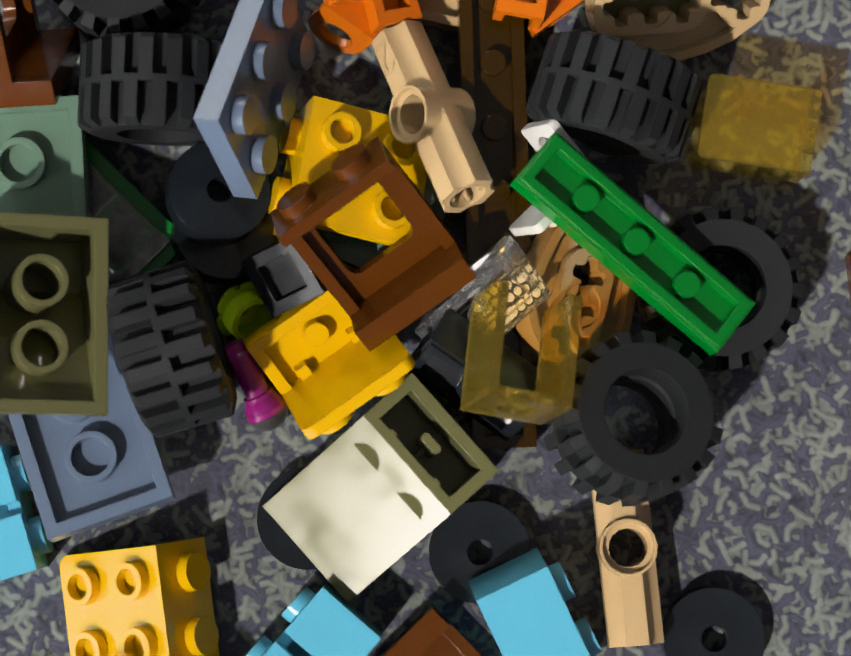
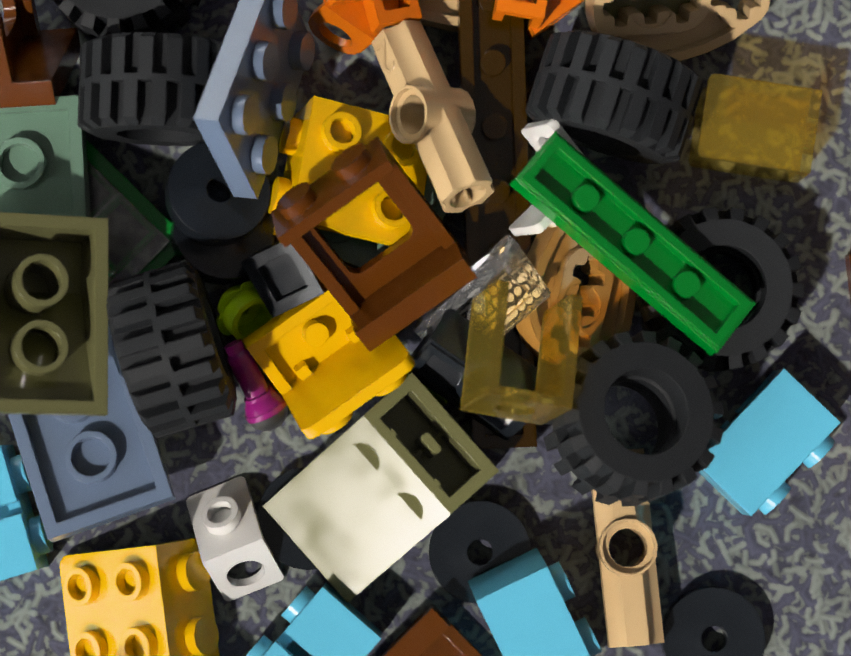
(231, 534): none -> white bracket
(767, 442): none -> medium azure piece

